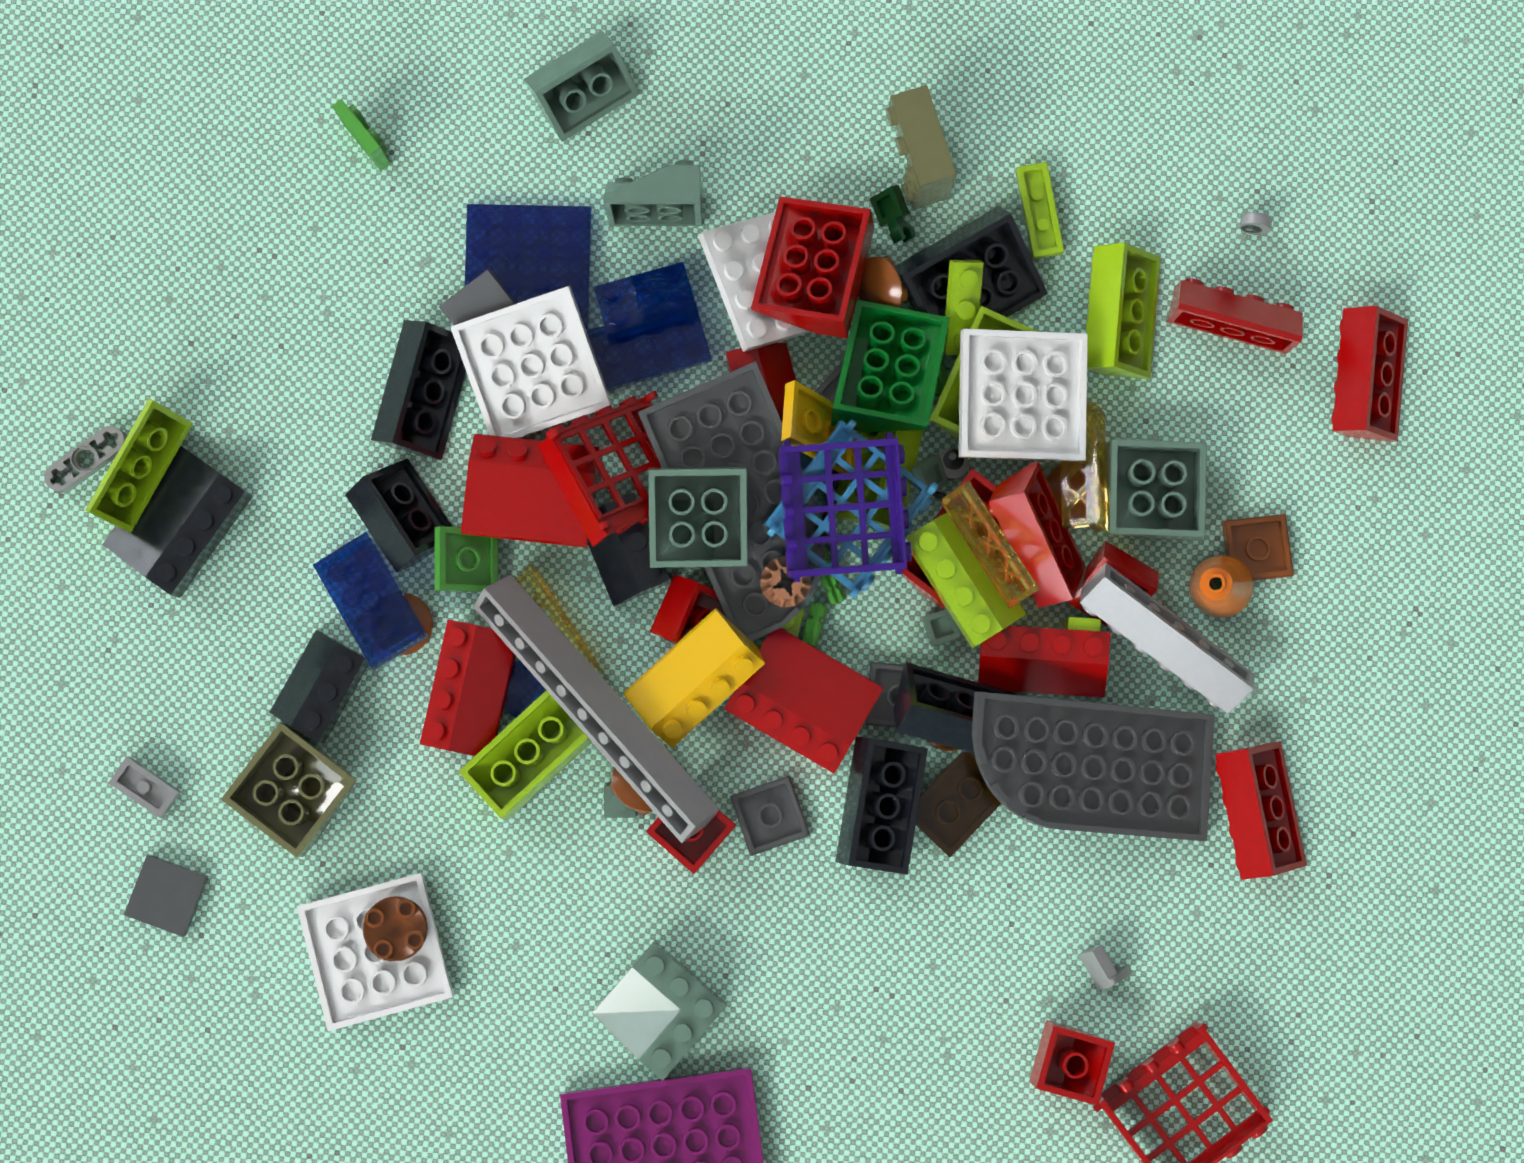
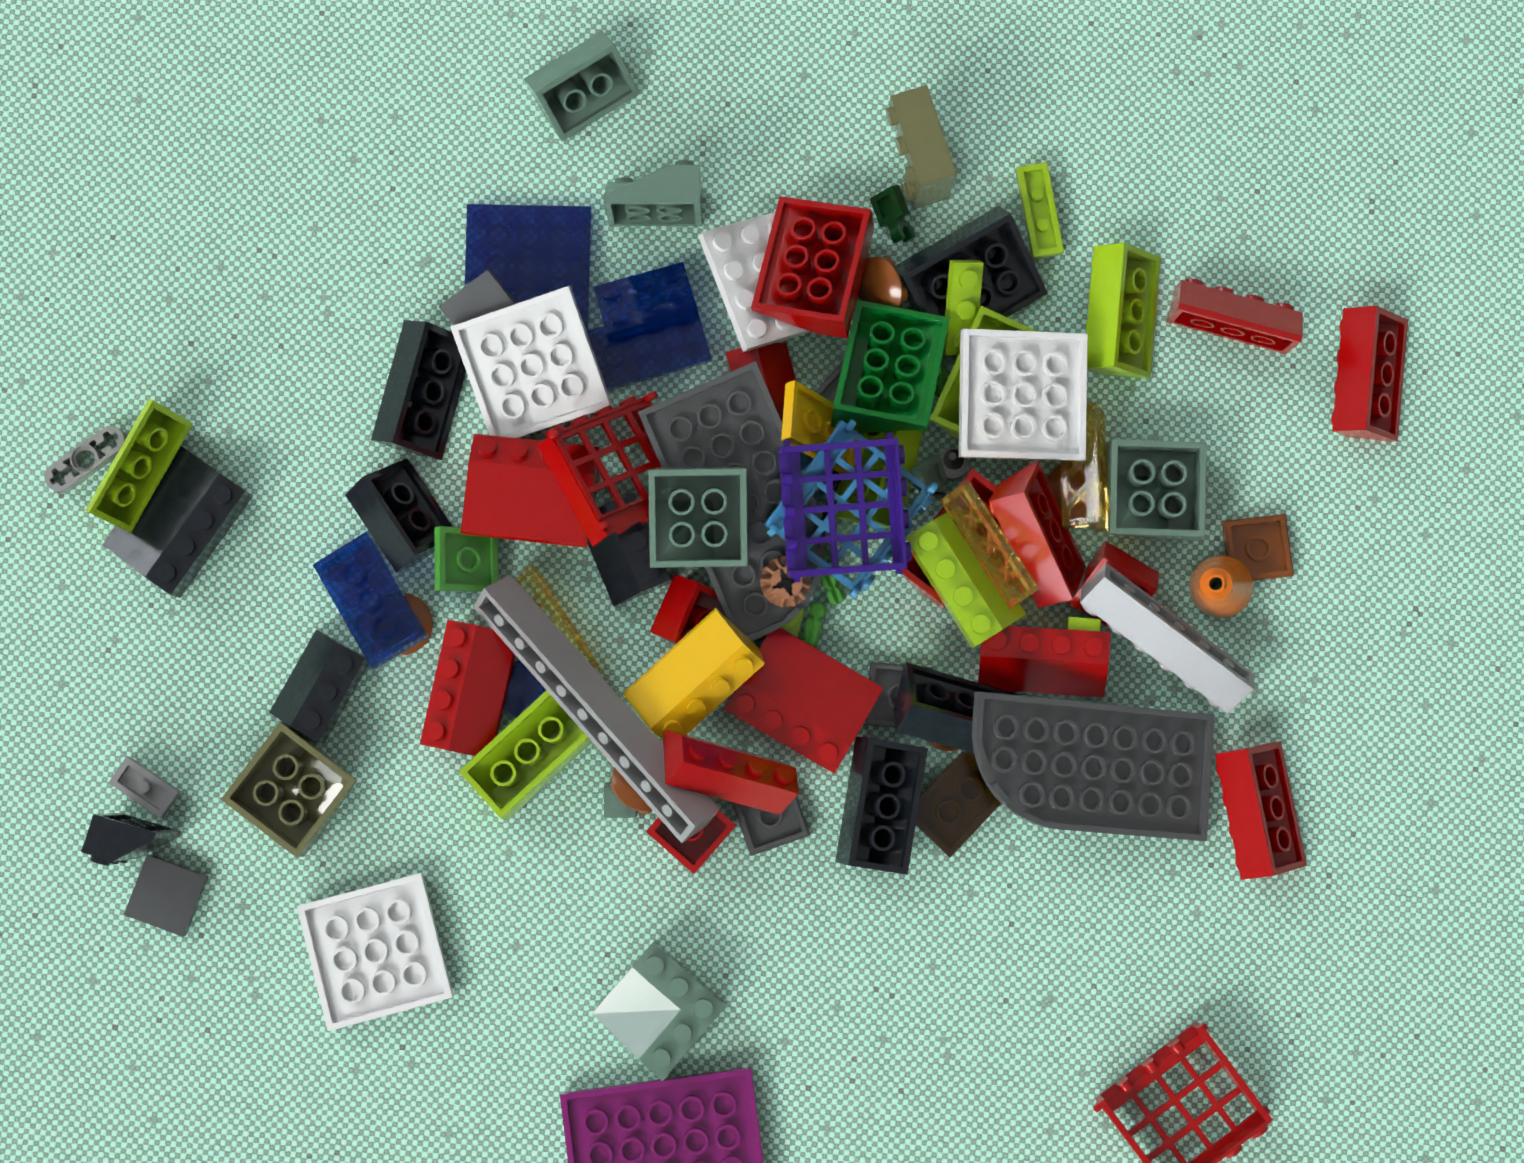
(124, 837): none -> black slope
(357, 127): bright green plate -> none
(395, 928): dark orange dish -> none
(728, 773): none -> red slope
(940, 627): sand green plate -> none
(1071, 1063): red slope -> none
(1101, 968): light grey tile -> none
(1255, 223): light grey tile -> none

